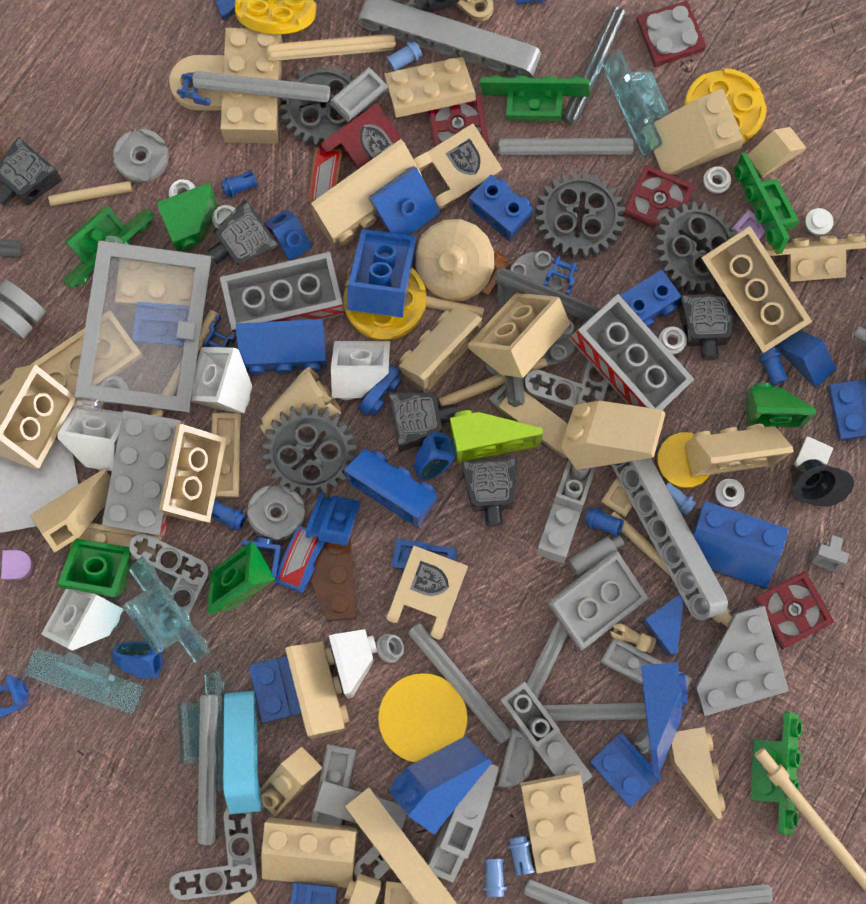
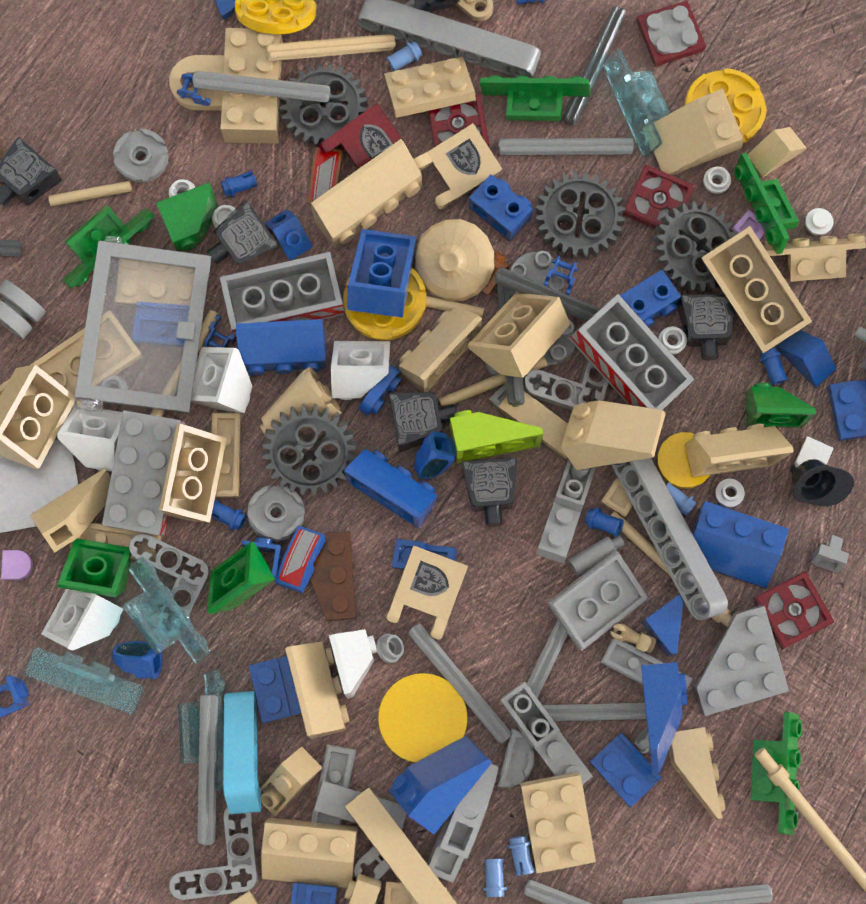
(333, 519): blue plate -> none
(358, 94): light grey tile -> none
(405, 203): blue plate -> none

